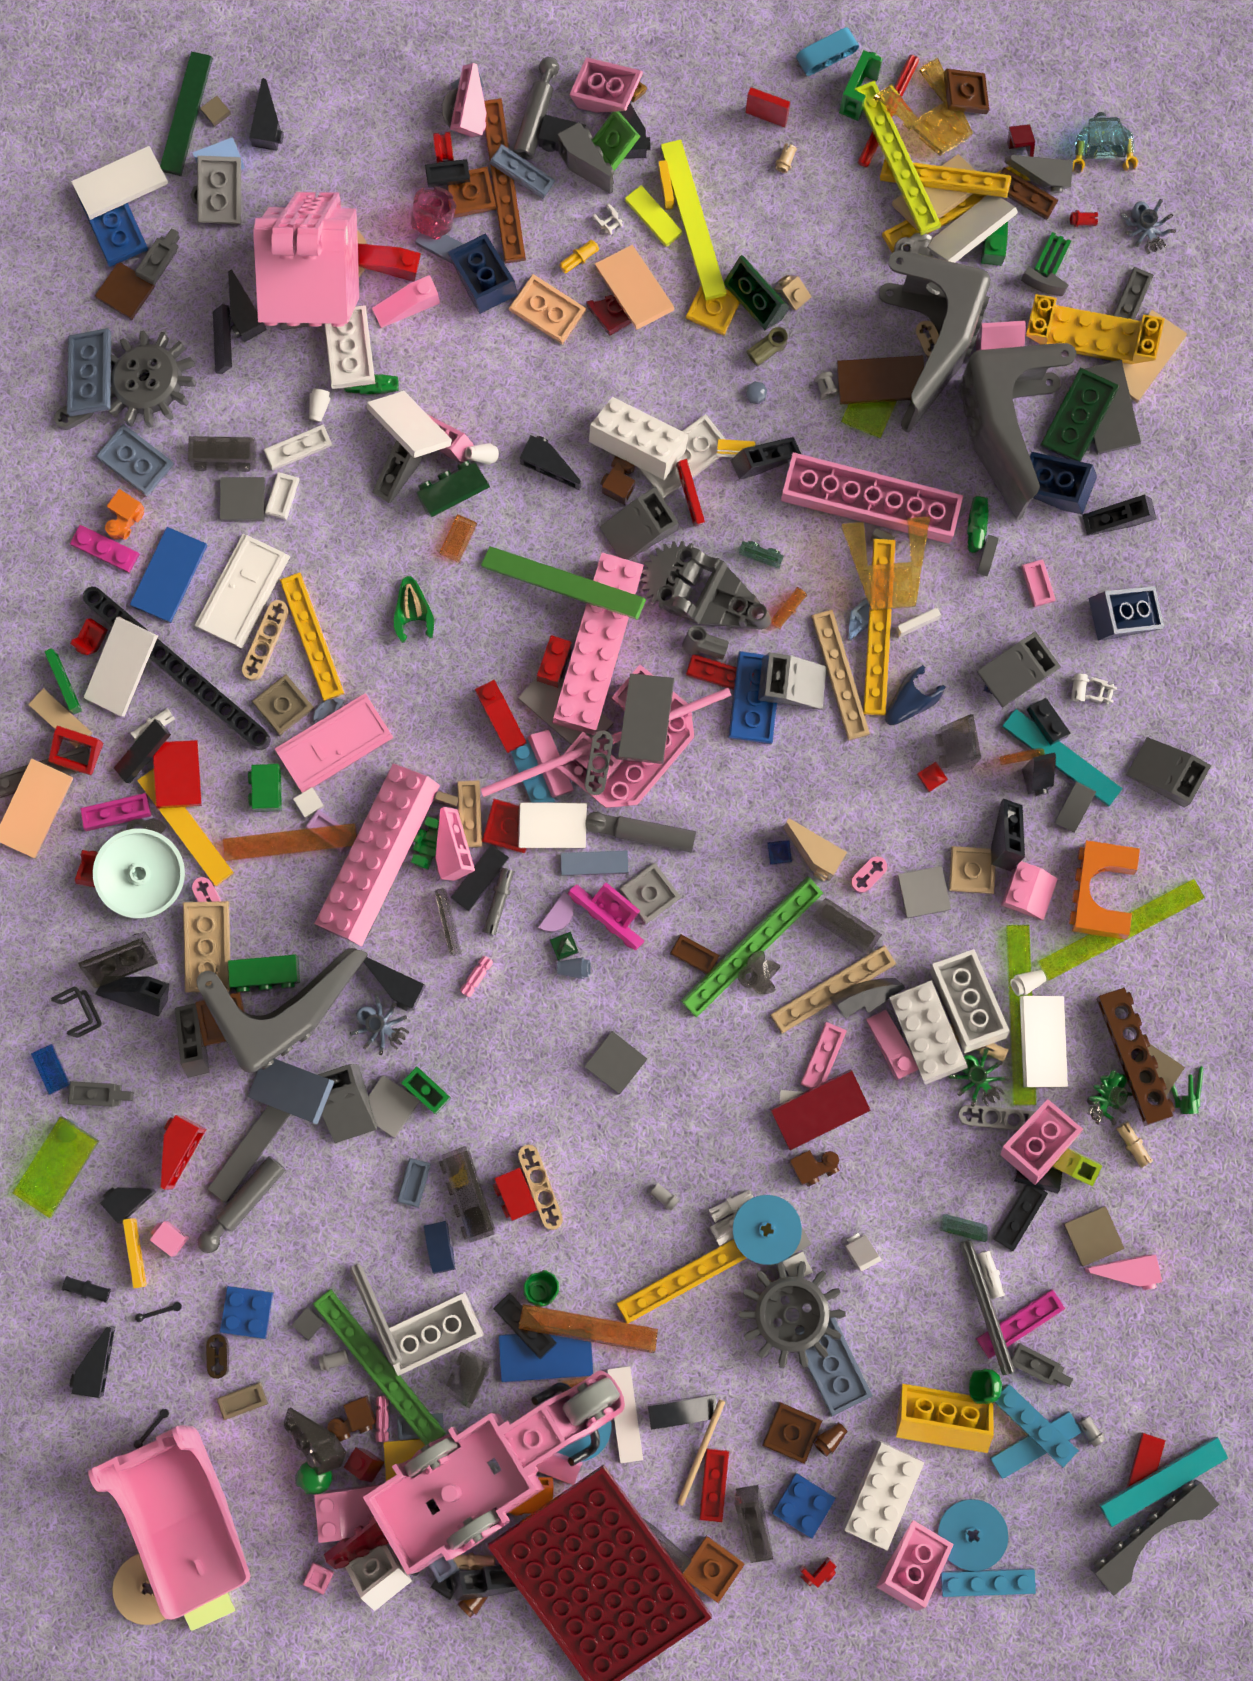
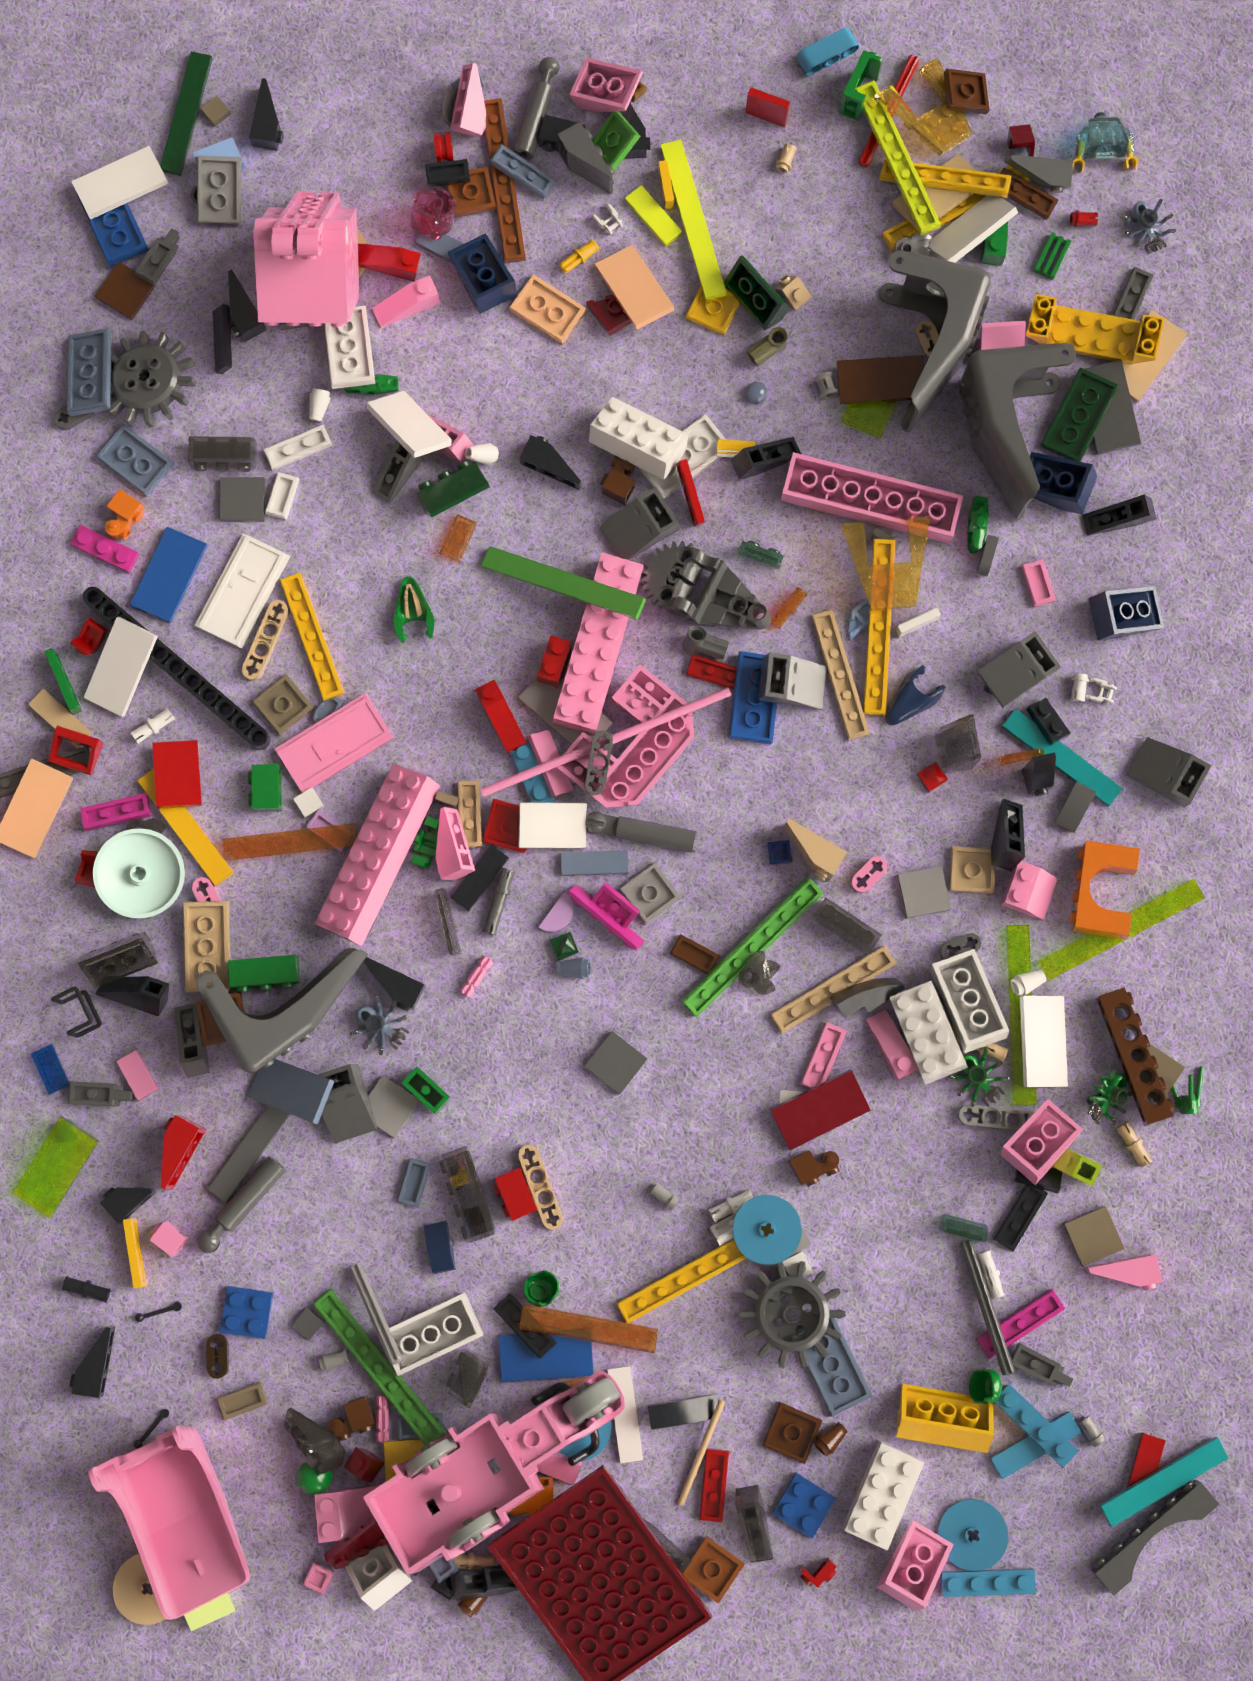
(137, 1075): none -> bright pink tile
(142, 751): black tile -> none
(646, 718): dark grey tile -> none
(861, 1252): white slope -> none
(958, 942): none -> dark grey beam
(1052, 285): dark grey slope -> none

